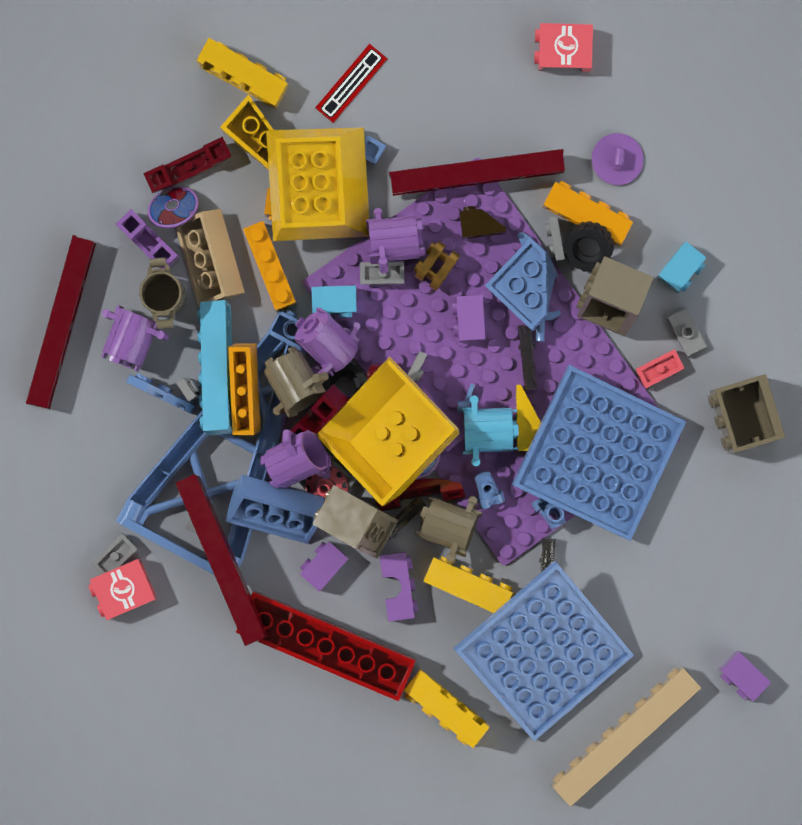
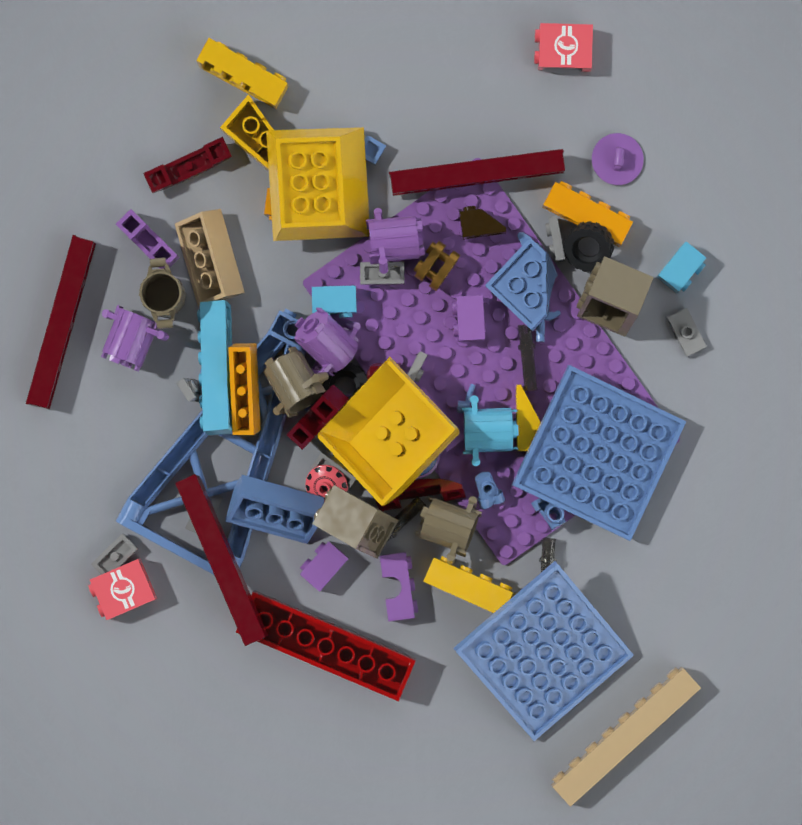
(162, 392): medium blue plate -> none
(173, 207): shield -> none
(269, 266): light orange brick -> none
(296, 459): medium lavender container -> none
(351, 83): sticker -> none
(446, 708): yellow wedge -> none
(659, 368): coral plate -> none
(744, 676): medium lavender brick -> none
(746, 414): dark tan container -> none

